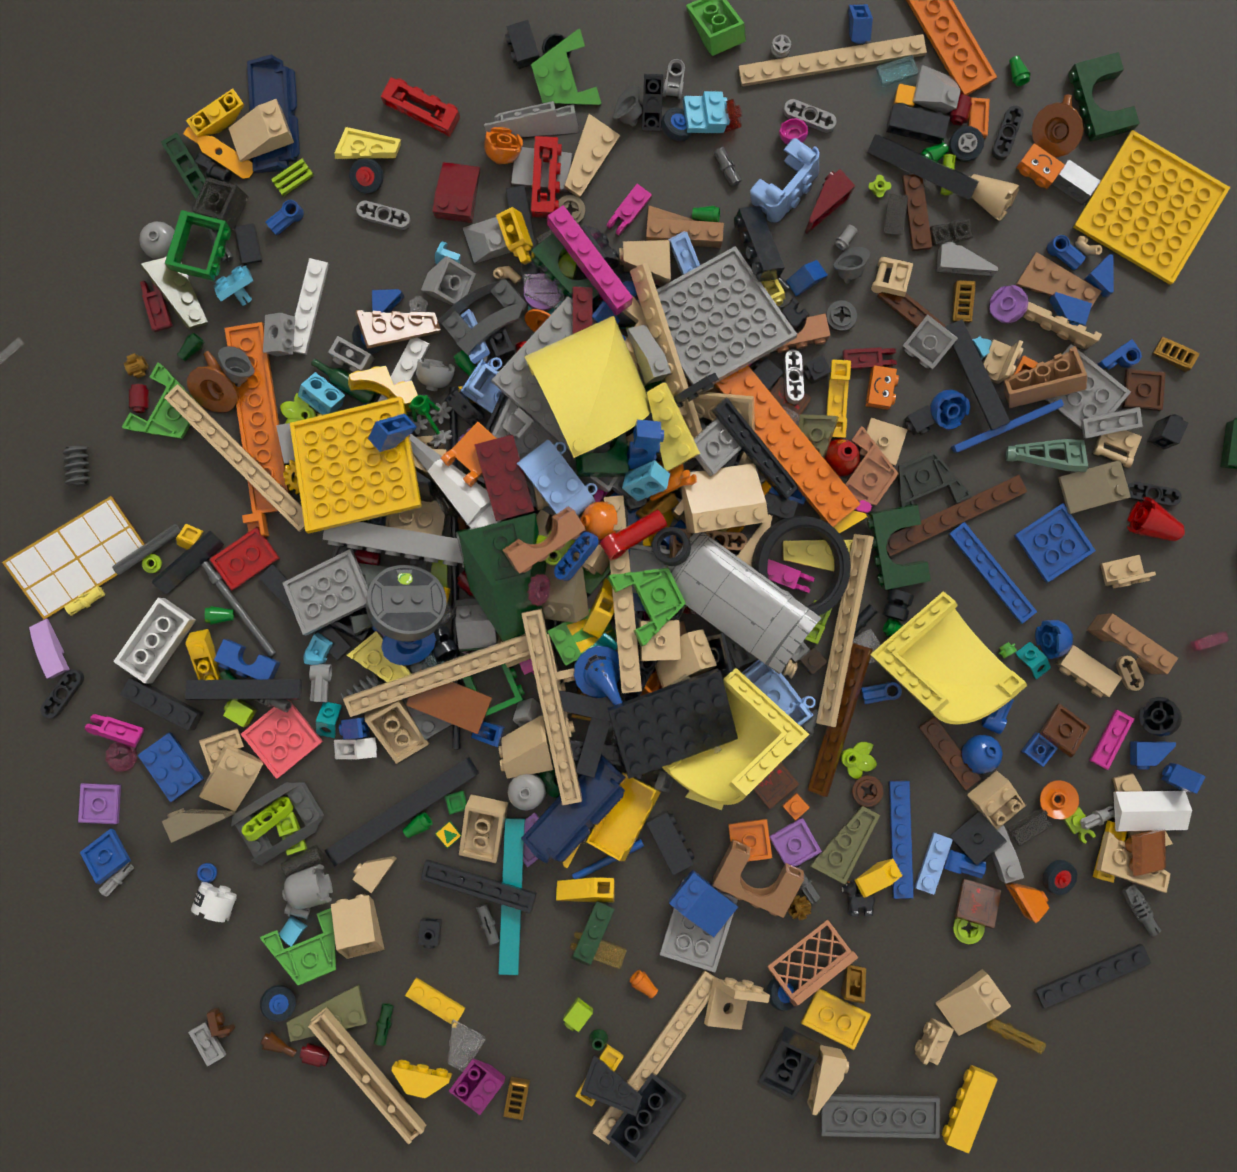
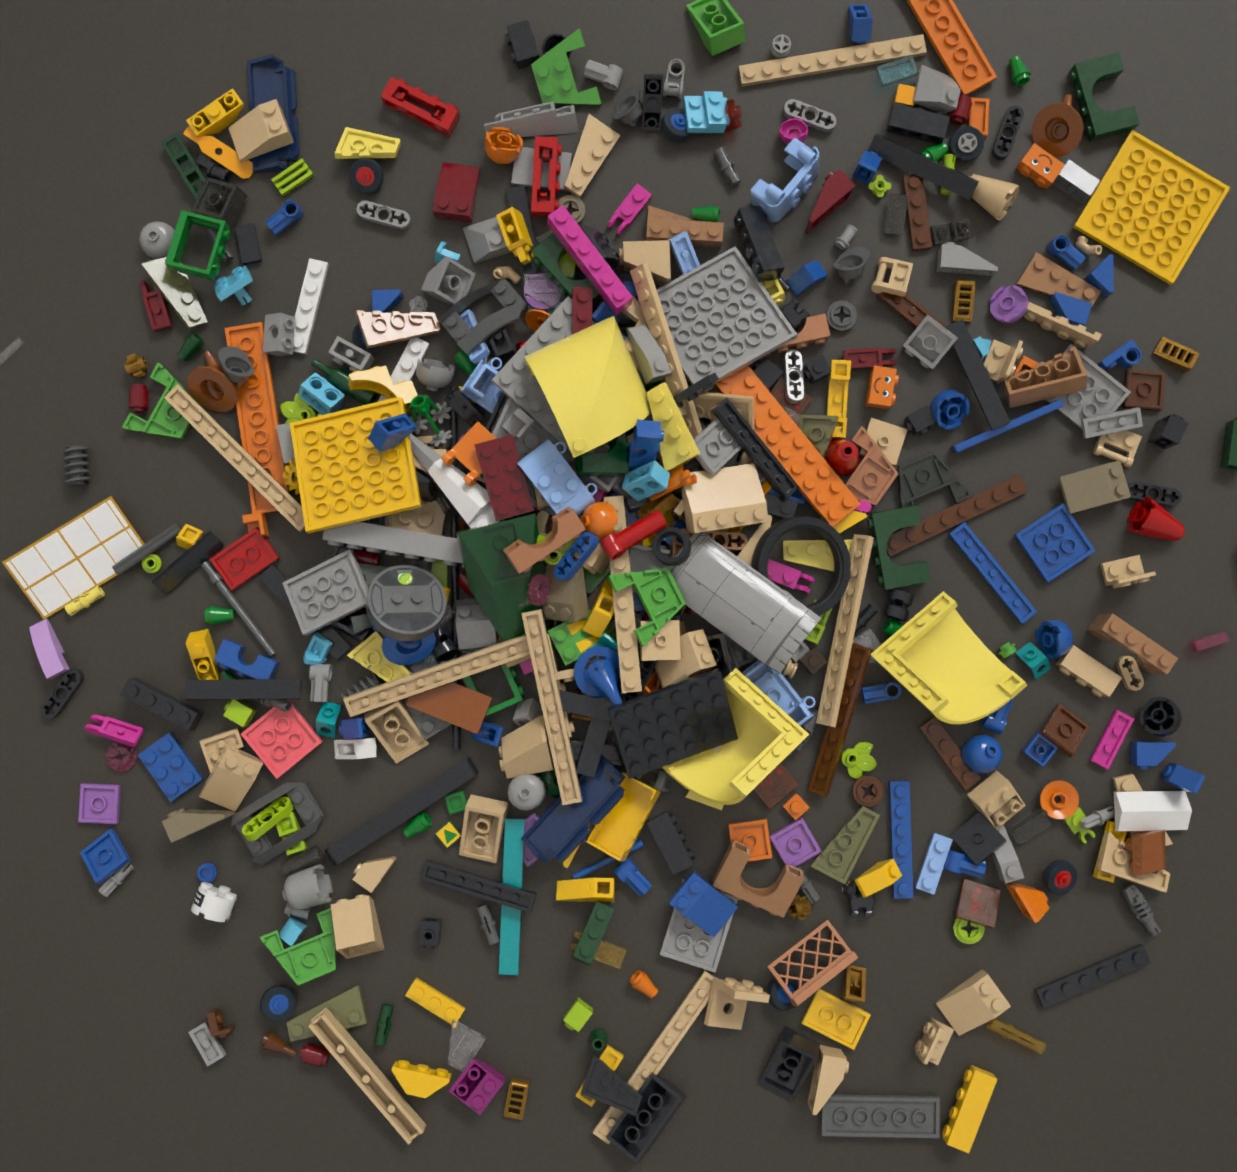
(154, 640): white brick -> none
(607, 75): none -> light grey piece
(629, 874): none -> blue piece
(867, 167): none -> blue slope
(1074, 452): sand green plate -> none

